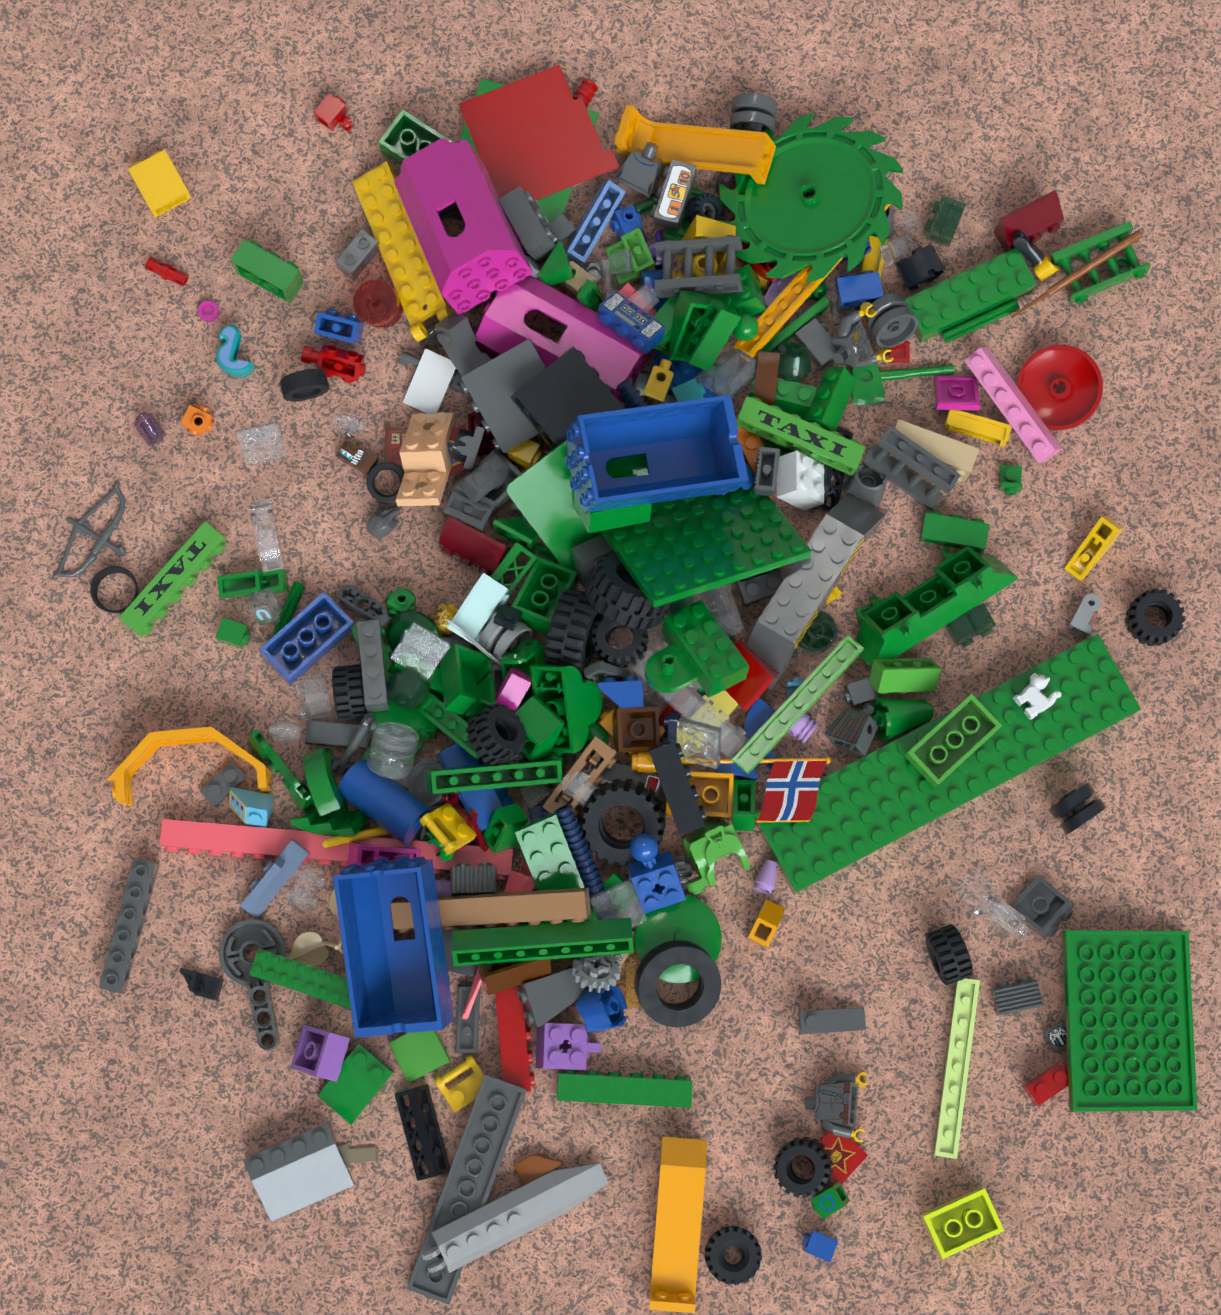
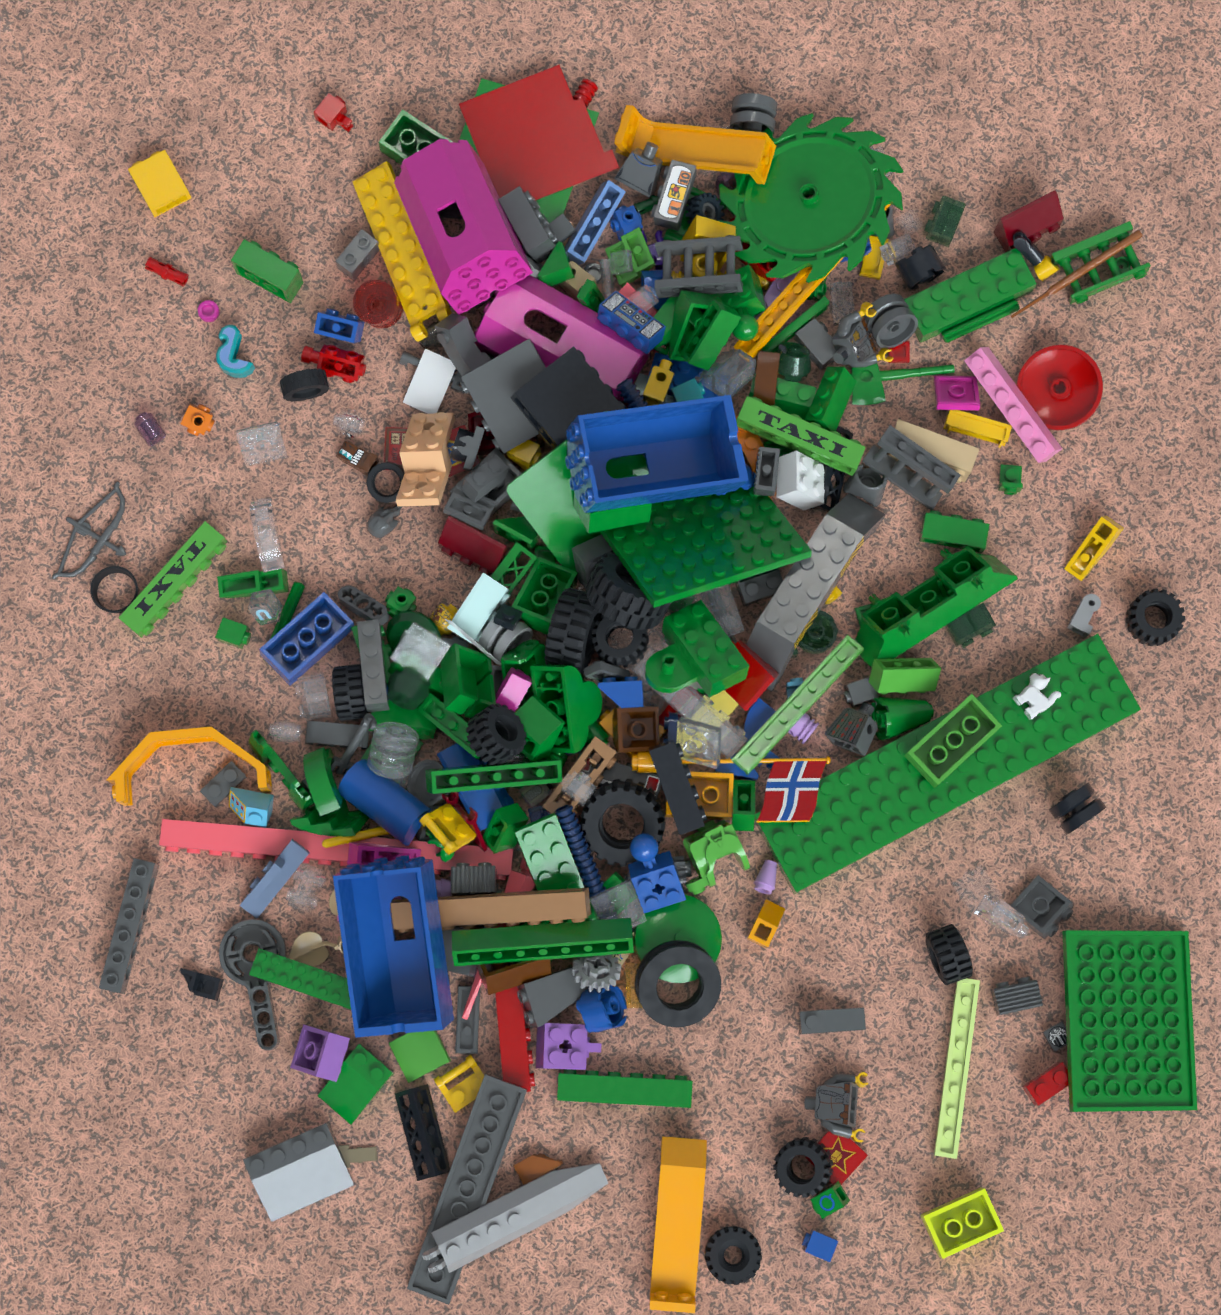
(857, 289): blue brick -> none

